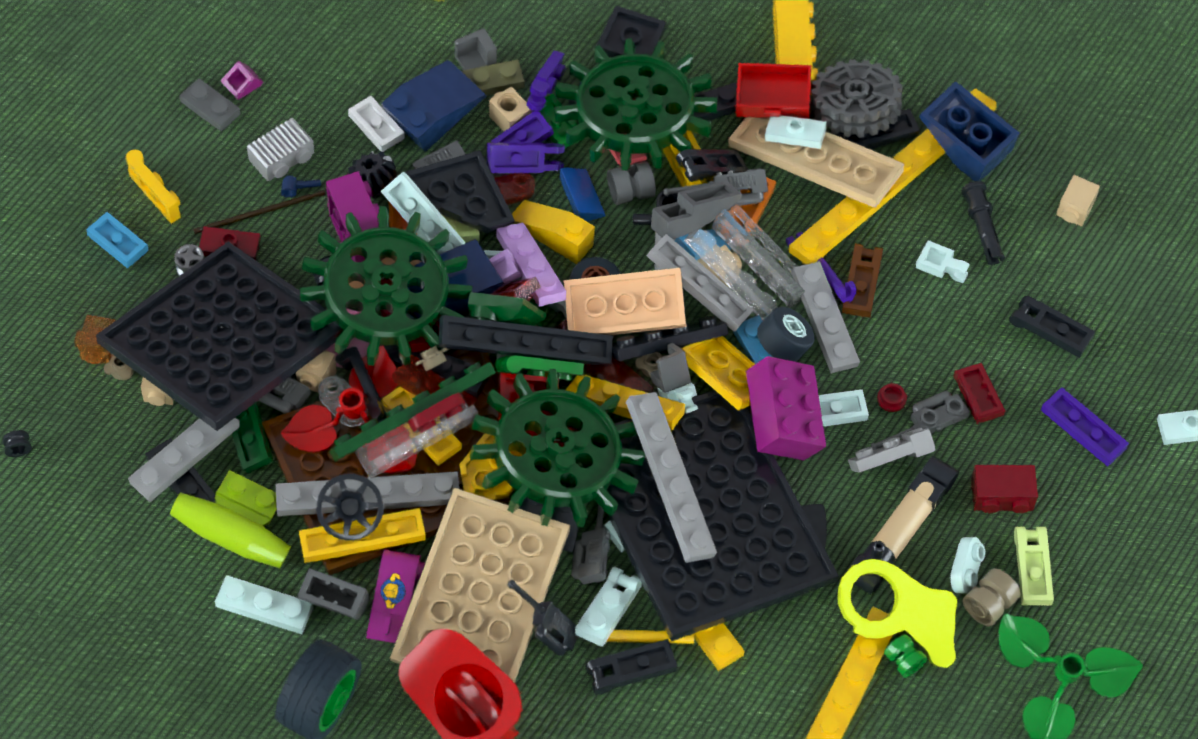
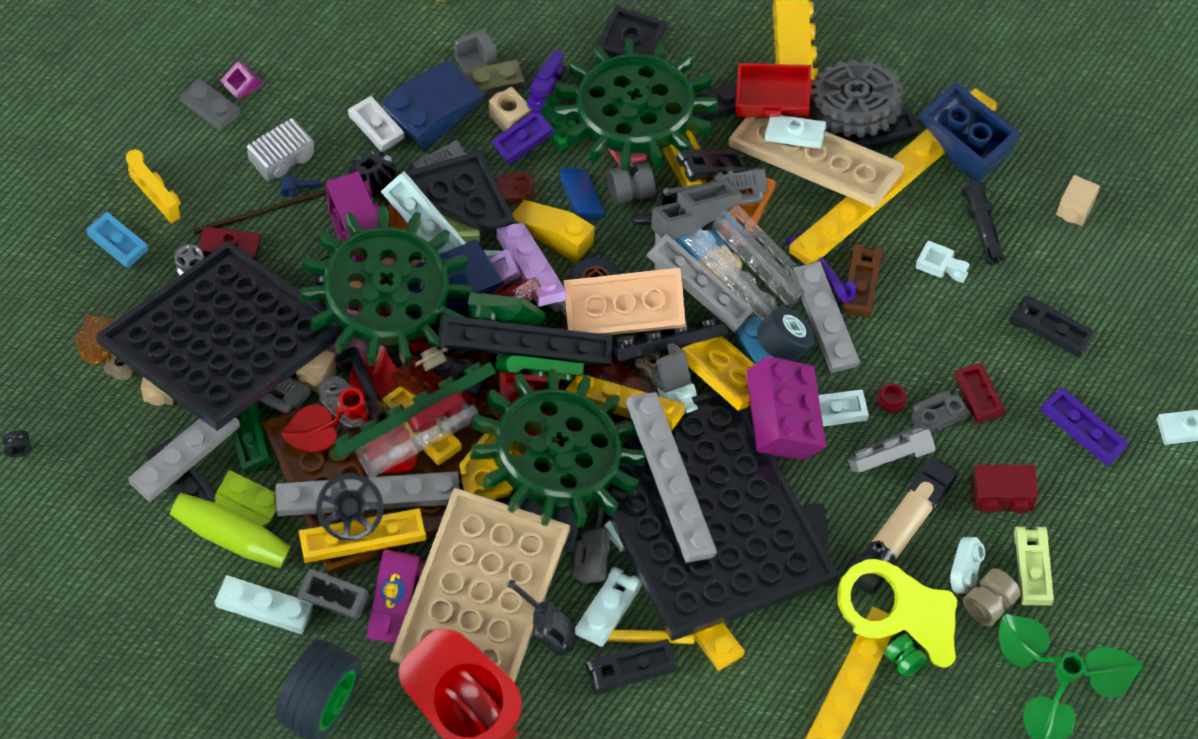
(522, 157): dark purple hinge -> none

